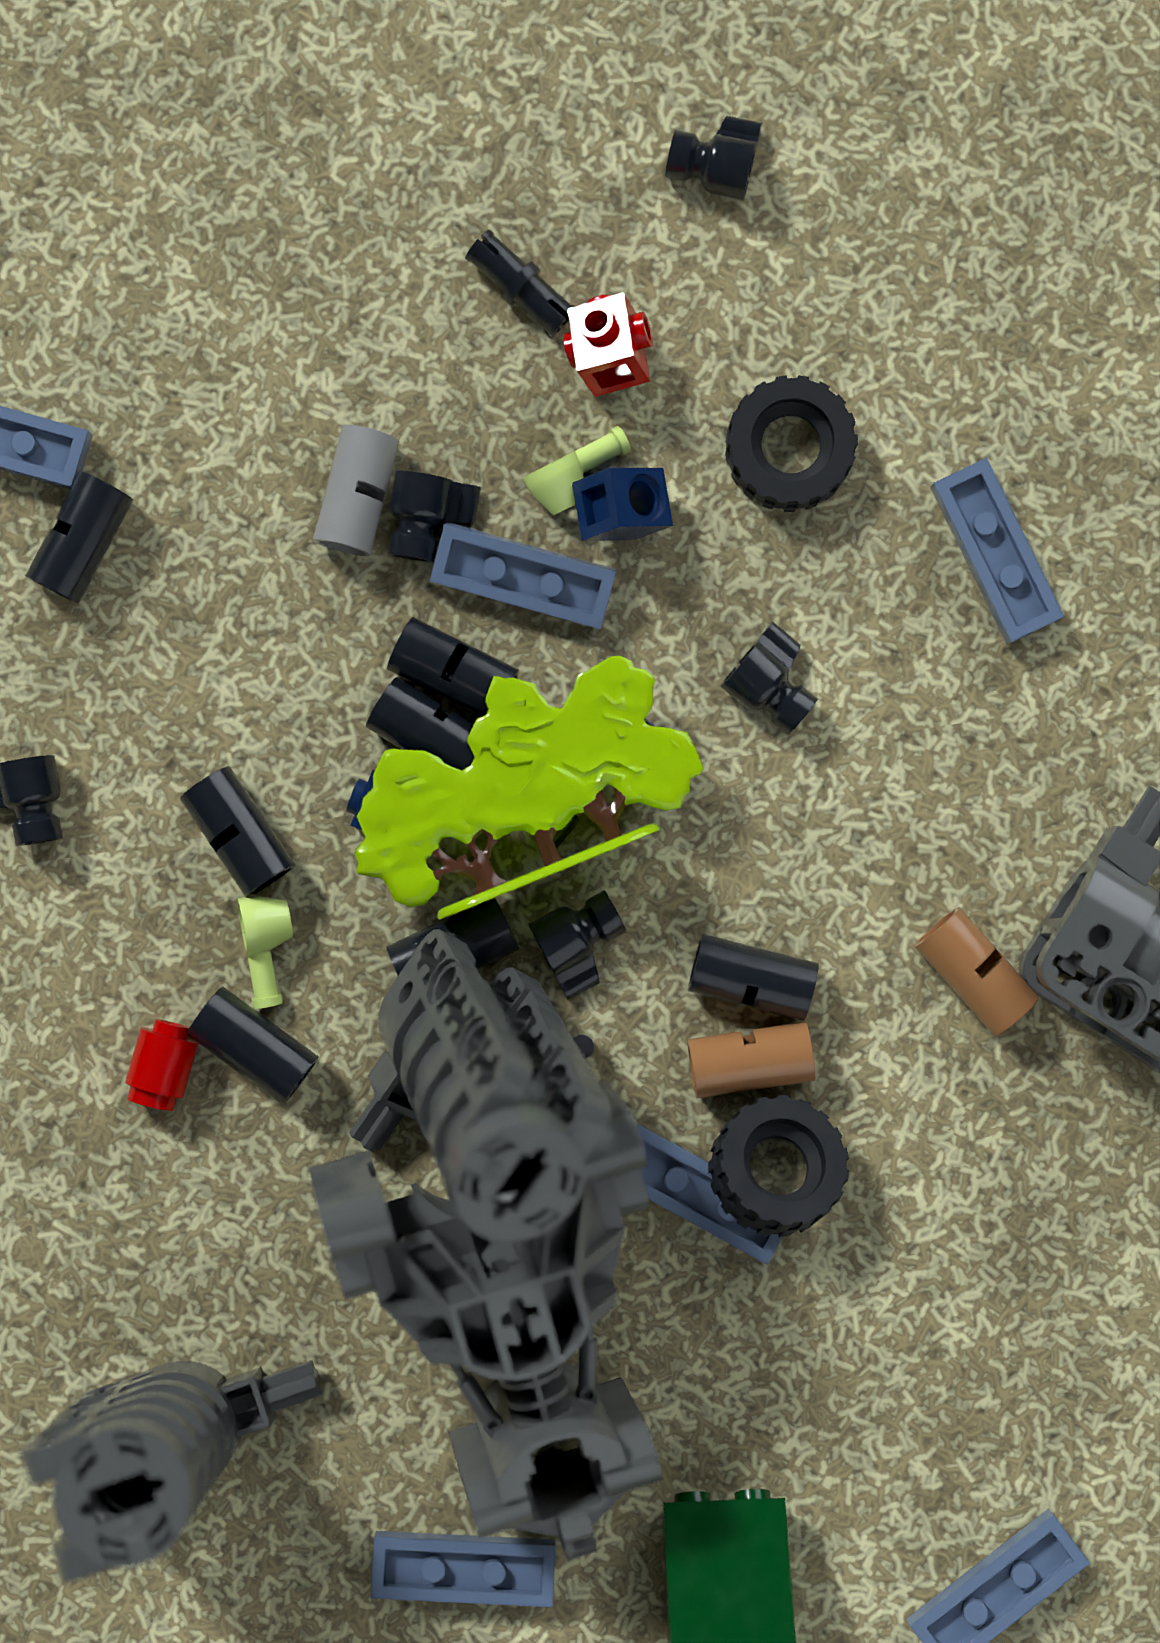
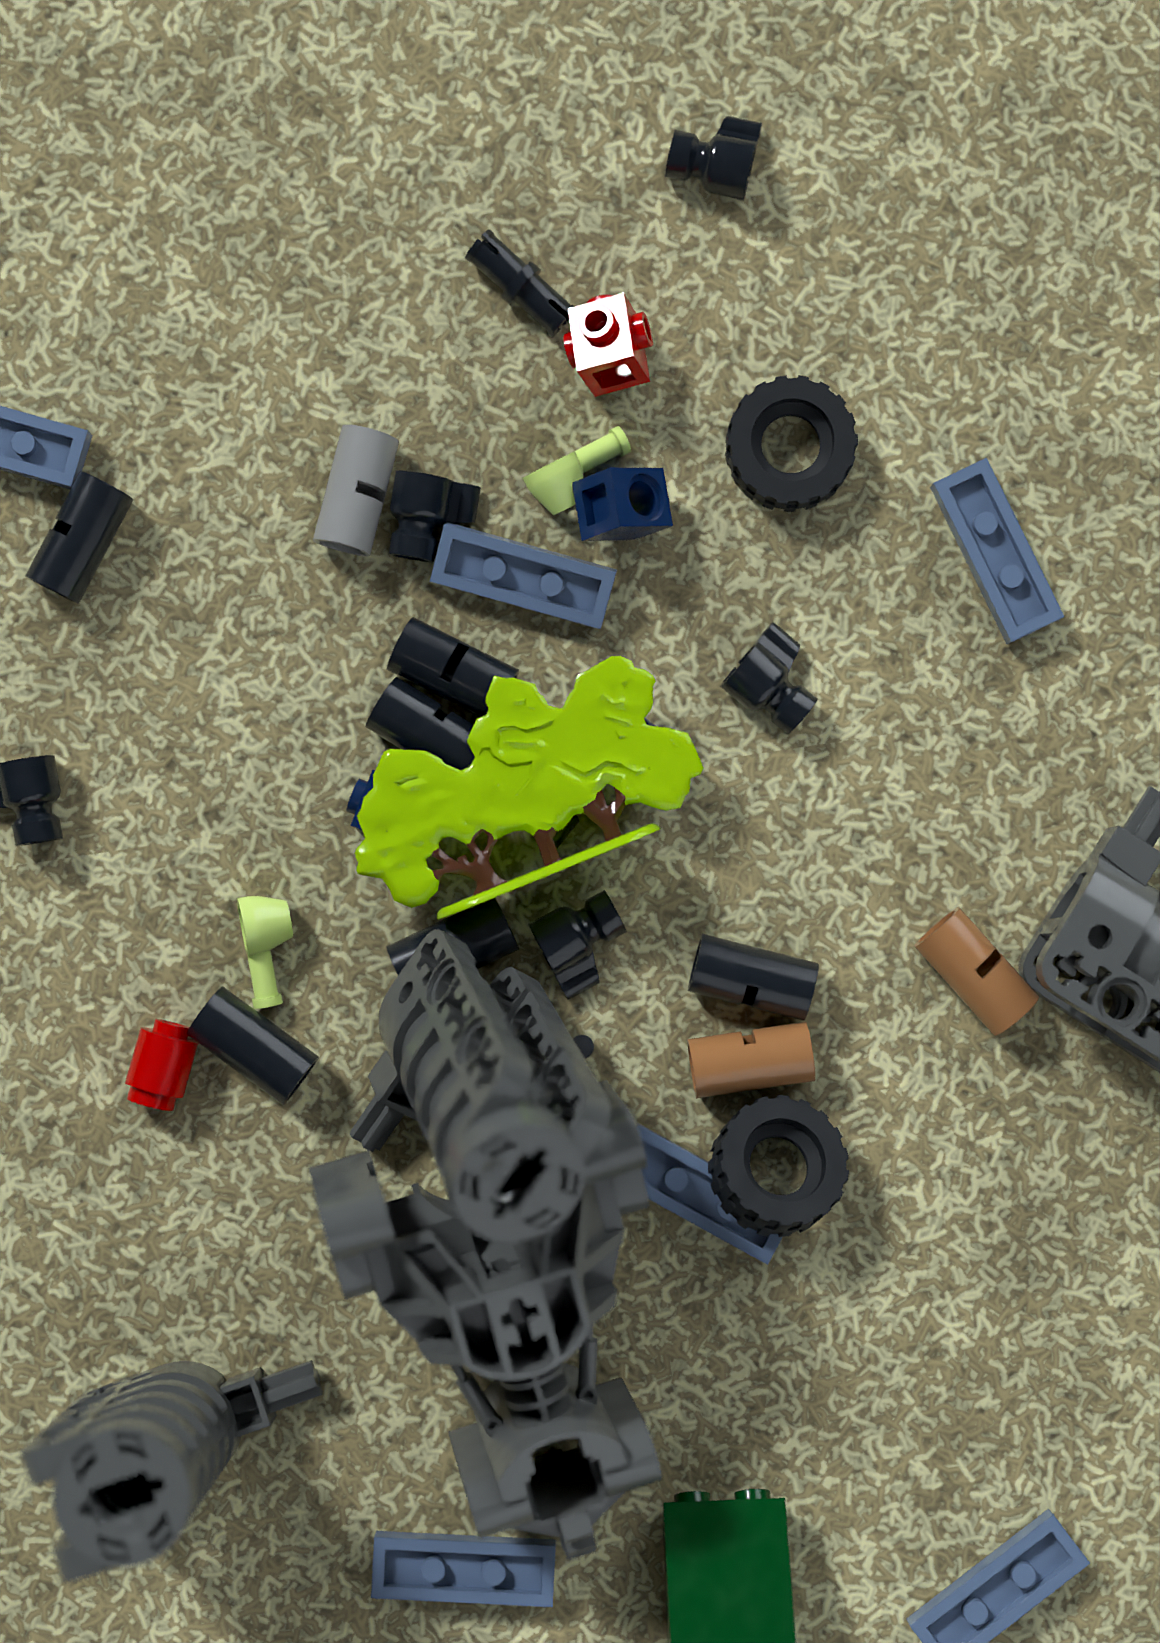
(237, 831): black pin -> none

